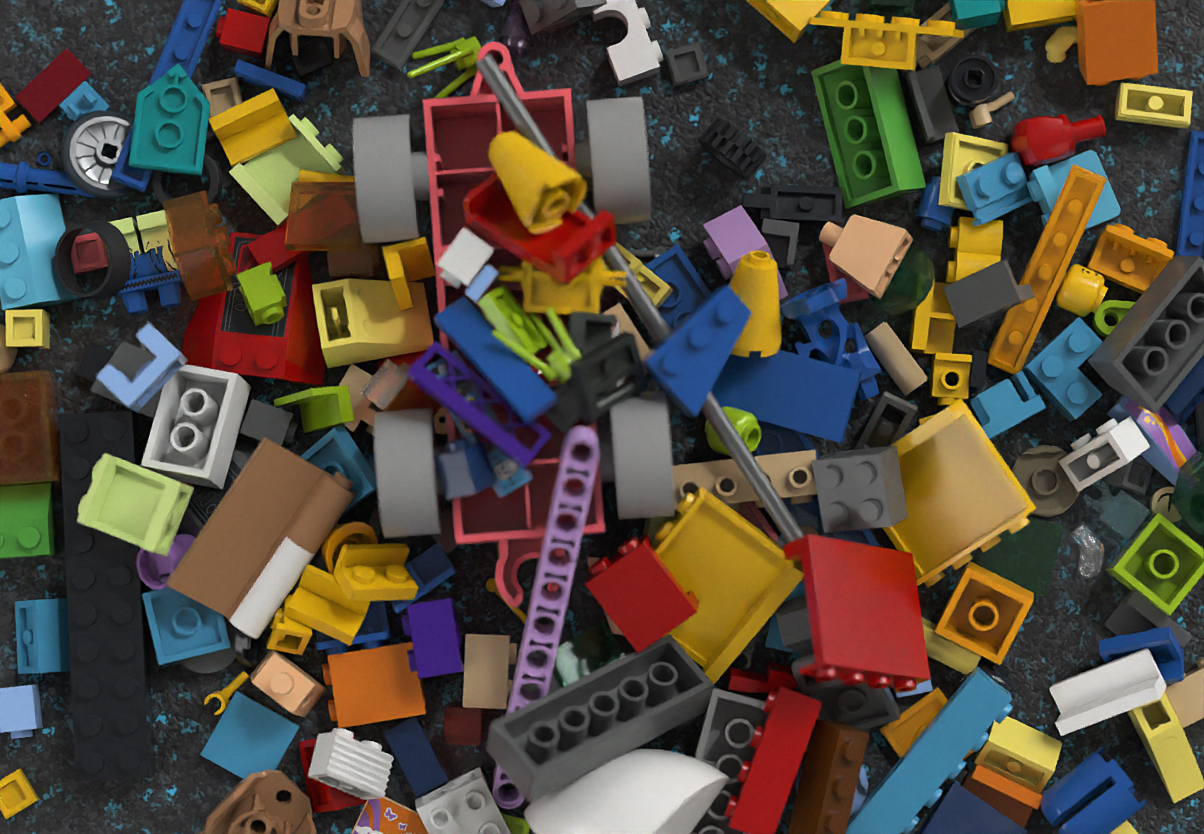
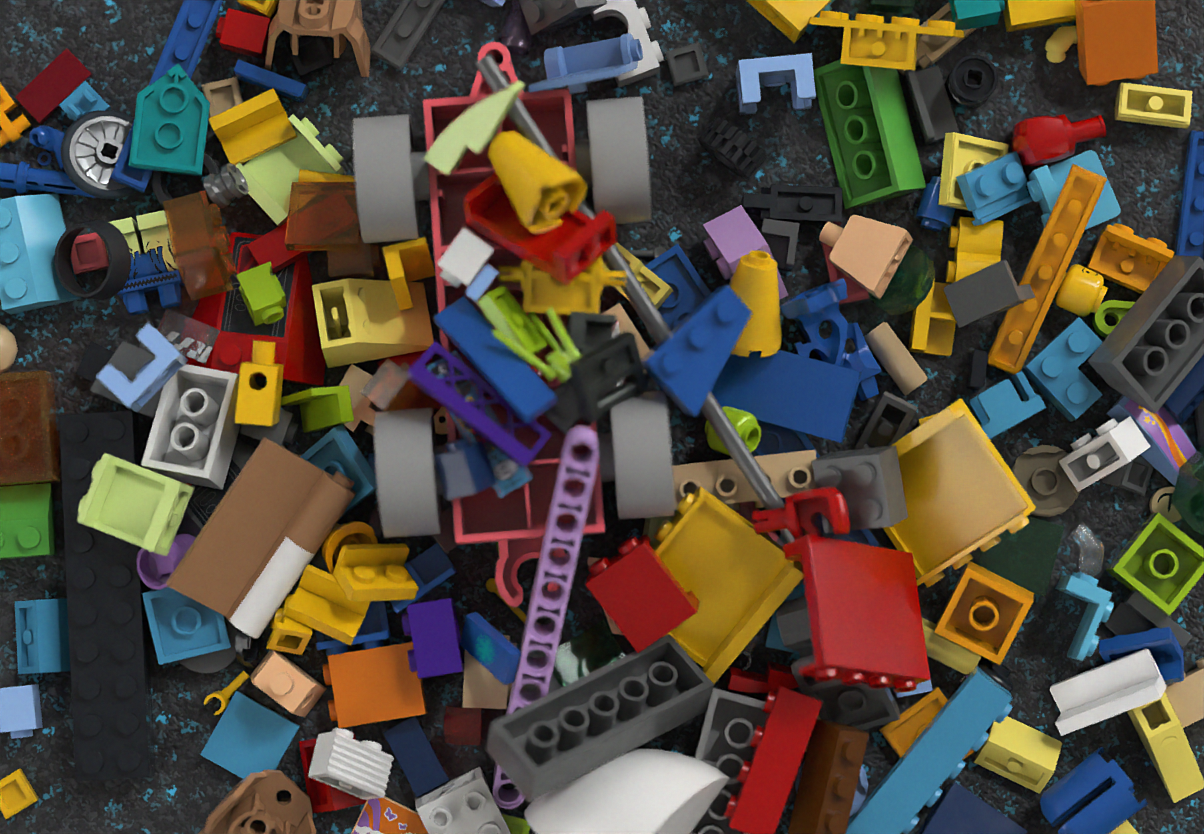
(28, 328): light yellow panel -> none
(48, 139): none -> blue arm
(188, 335): none -> clear tile
(226, 185): none -> dark grey wheel
(255, 403): none -> yellow torso
(462, 52): lime plant -> none
(472, 129): none -> yellowish green slope
(490, 648): none -> blue tile
(589, 62): none -> medium blue door
(775, 72): none -> light blue panel
(801, 513): none -> red piece
(949, 363): yellow brick -> none
(981, 116): tan hand -> none
(1002, 794): orange panel -> none
(1098, 609): none -> medium azure bracket
(1120, 513): clear light blue plate -> none

